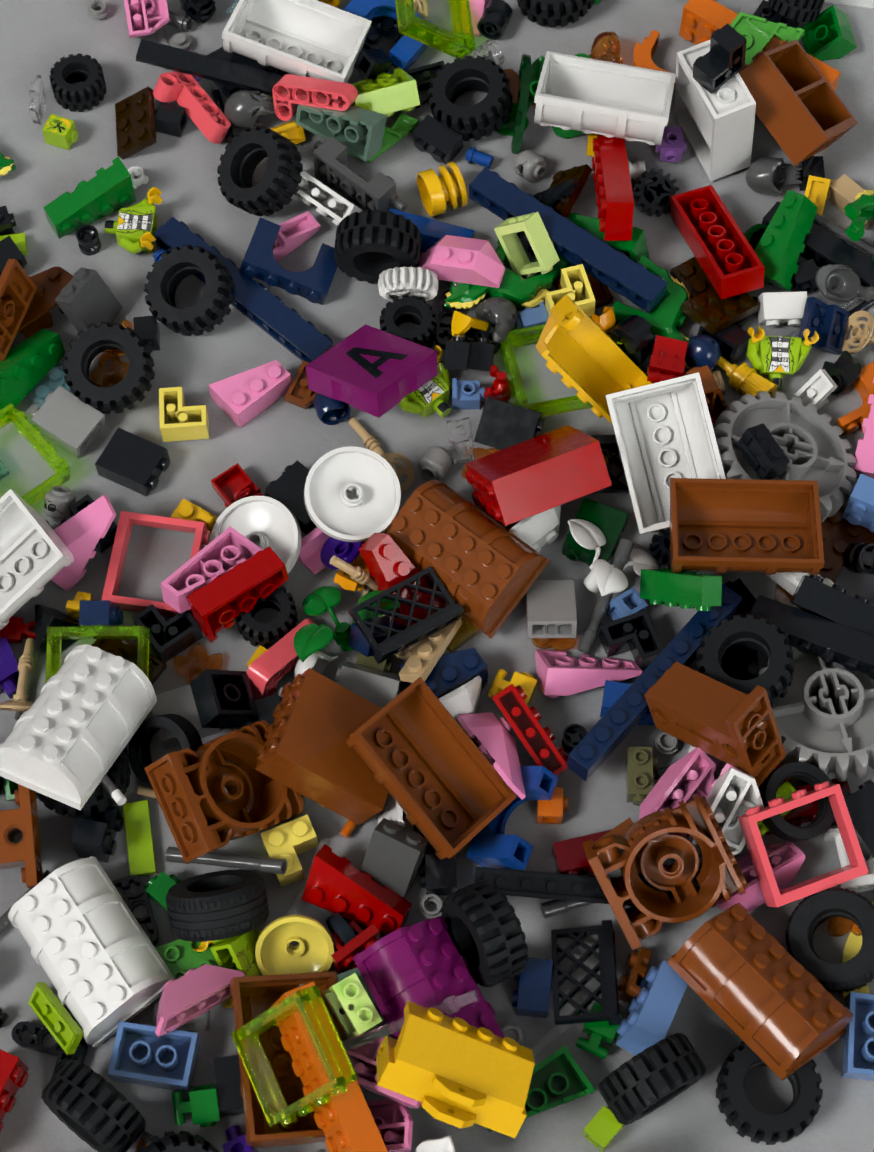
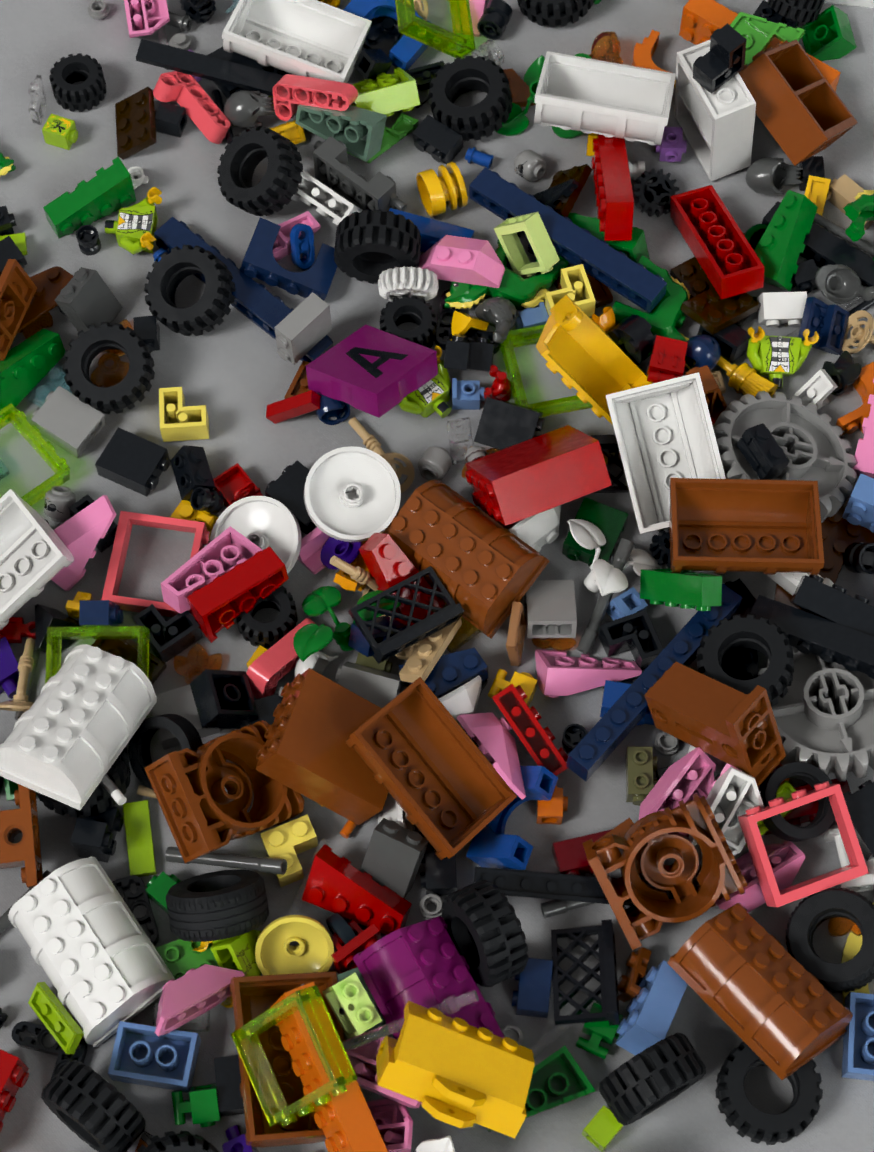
(191, 470): none -> black brick
(207, 500): none -> black wheel
(251, 391): bright pink wedge -> none
(293, 406): none -> red piece
(302, 244): none -> blue plate
(303, 328): none -> light grey brick
(474, 453): none -> light grey plate
(516, 634): none -> medium nougat tile
(522, 103): dark green tile -> none

